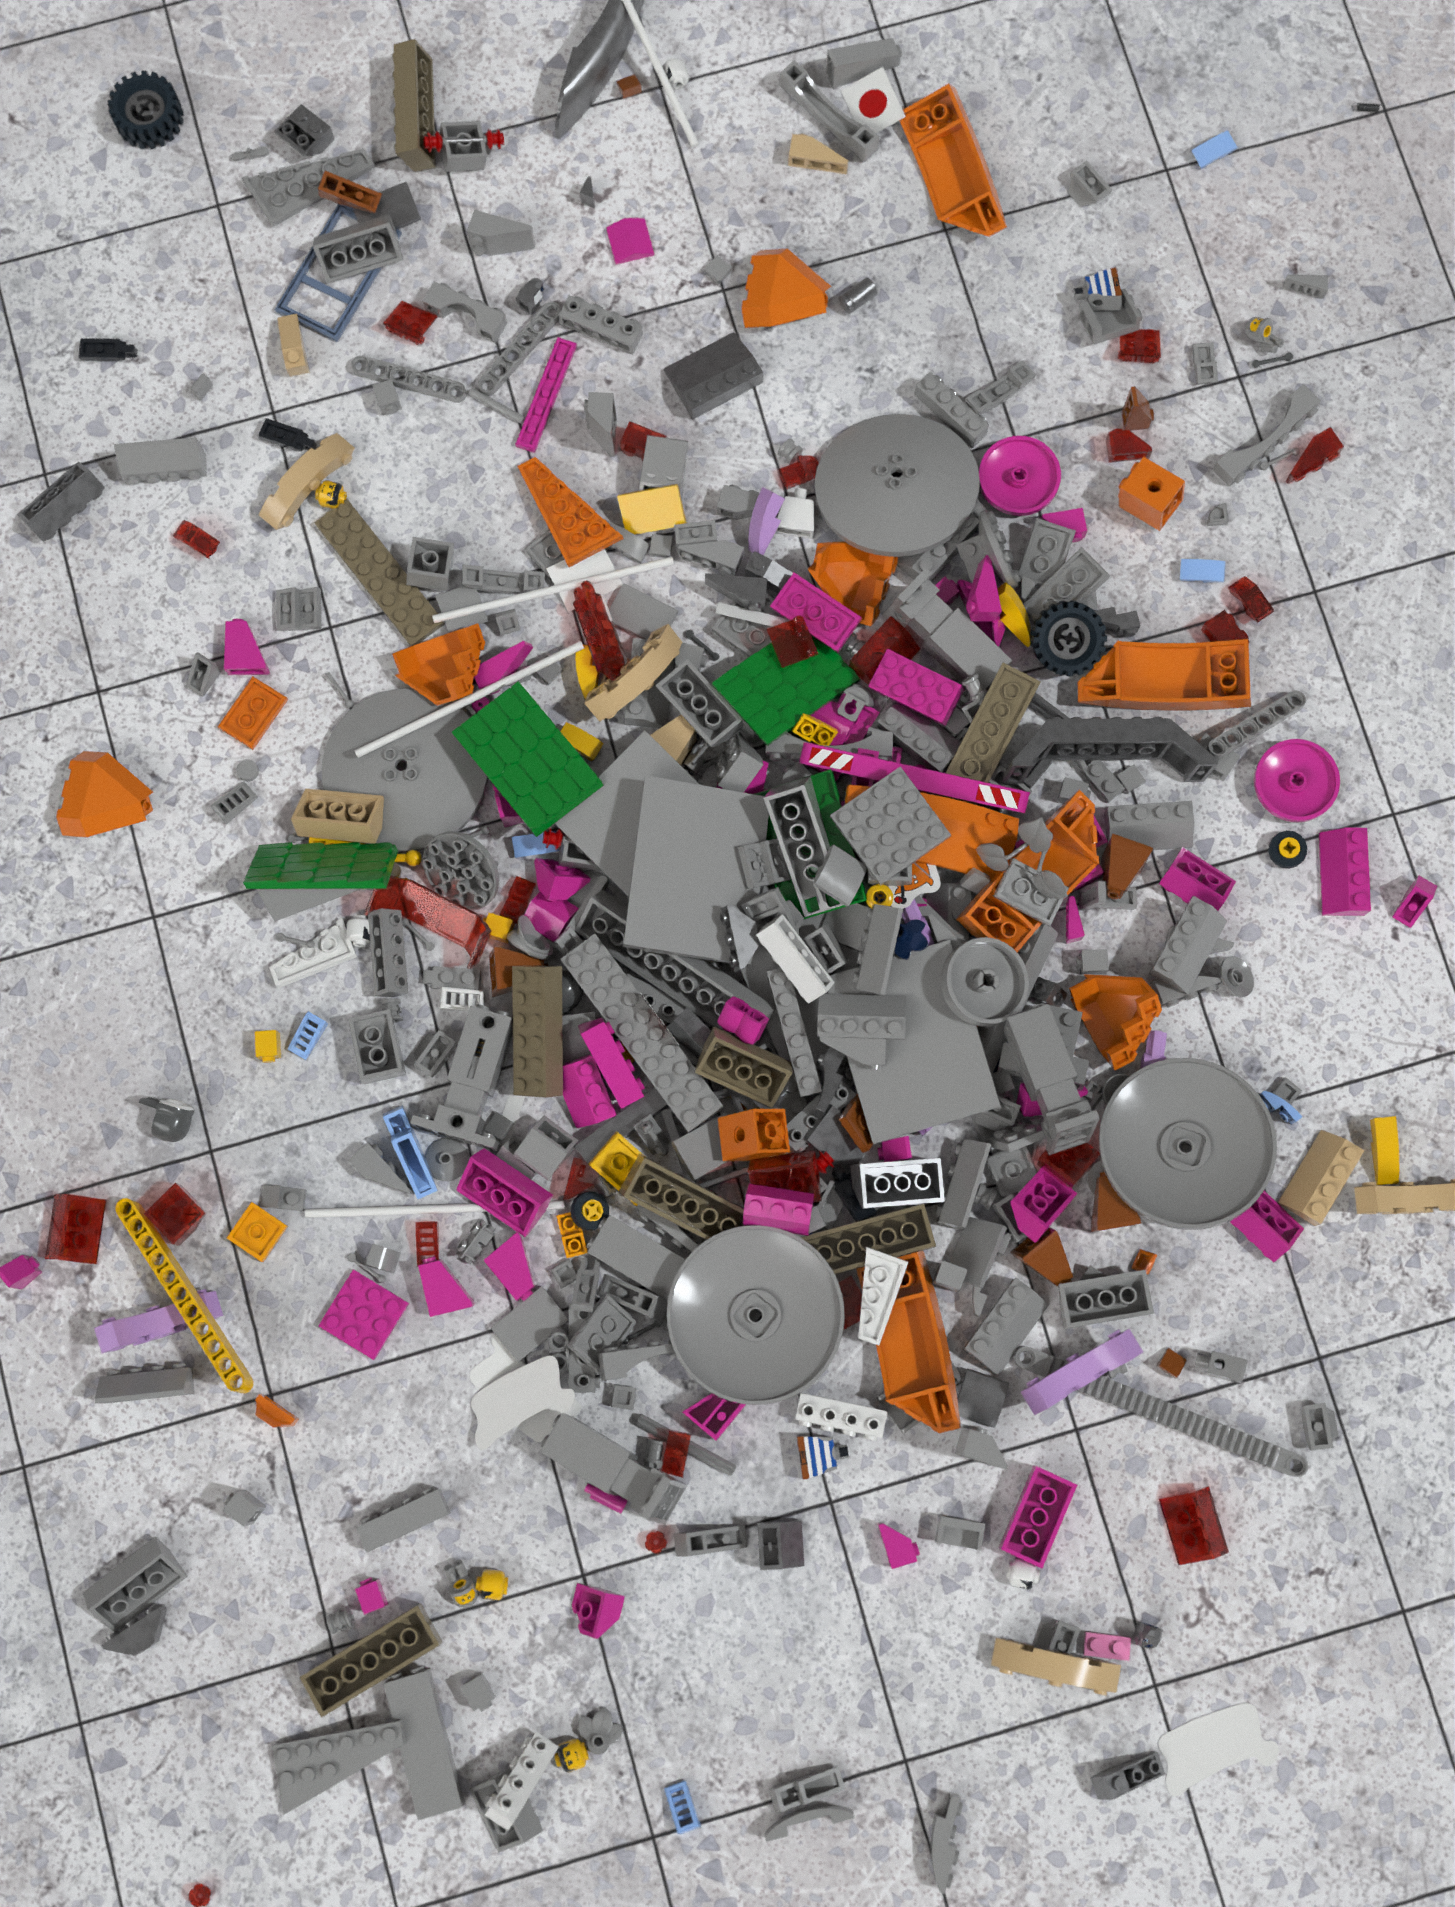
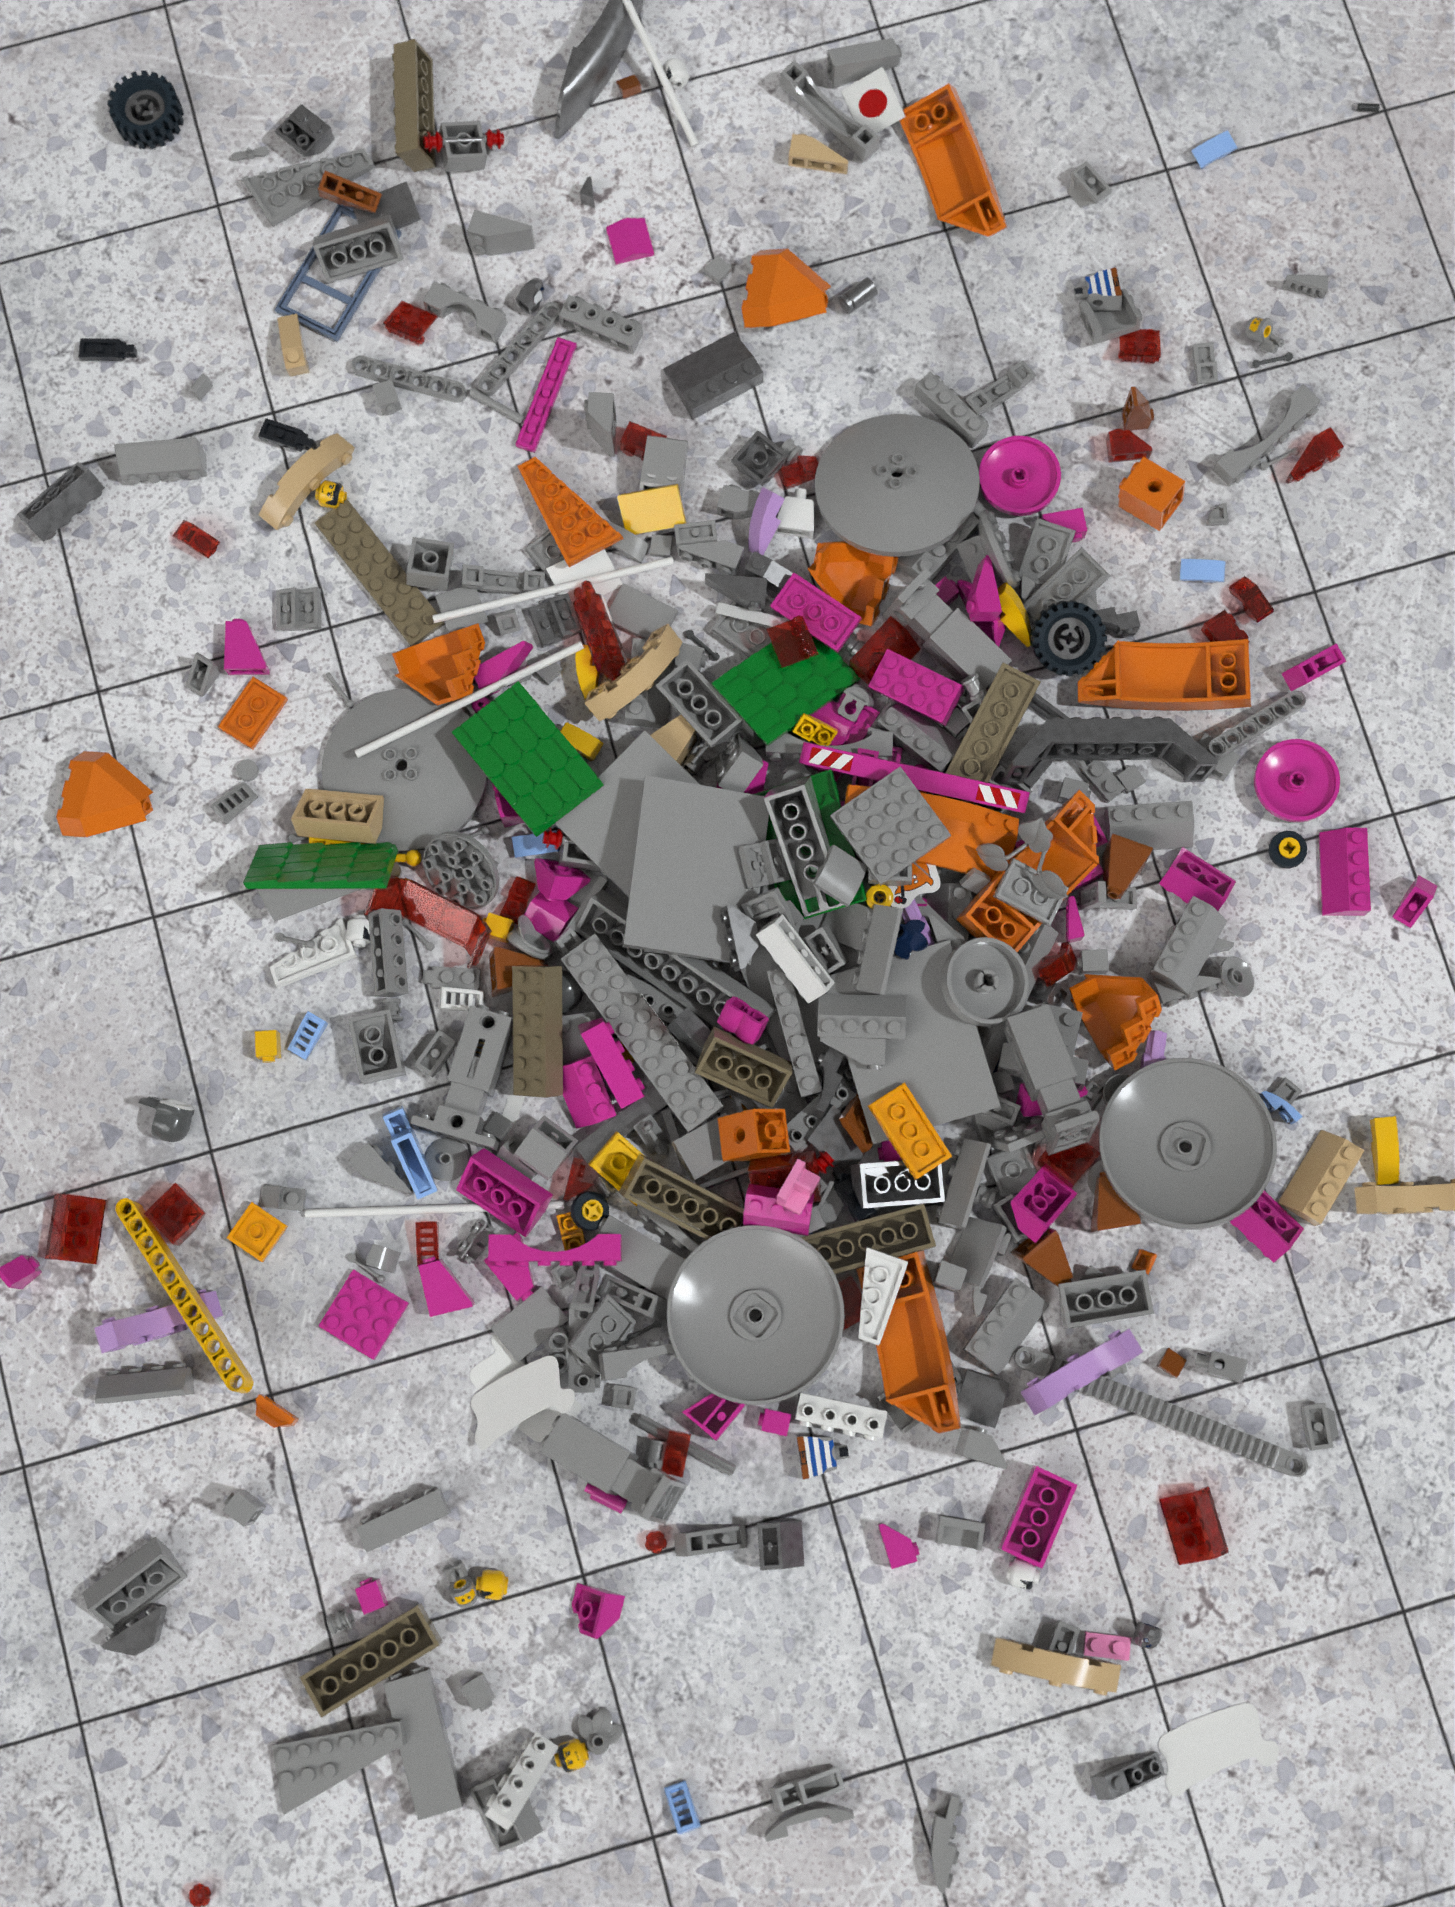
(555, 620): none -> flat silver slope
(602, 1248): none -> dark pink arch
(760, 458): none -> flat silver slope
(774, 1422): none -> dark pink brick
(797, 1188): none -> bright pink panel
(909, 1131): none -> light orange tile
(1059, 965): none -> clear red slope
(1313, 667): none -> dark pink slope

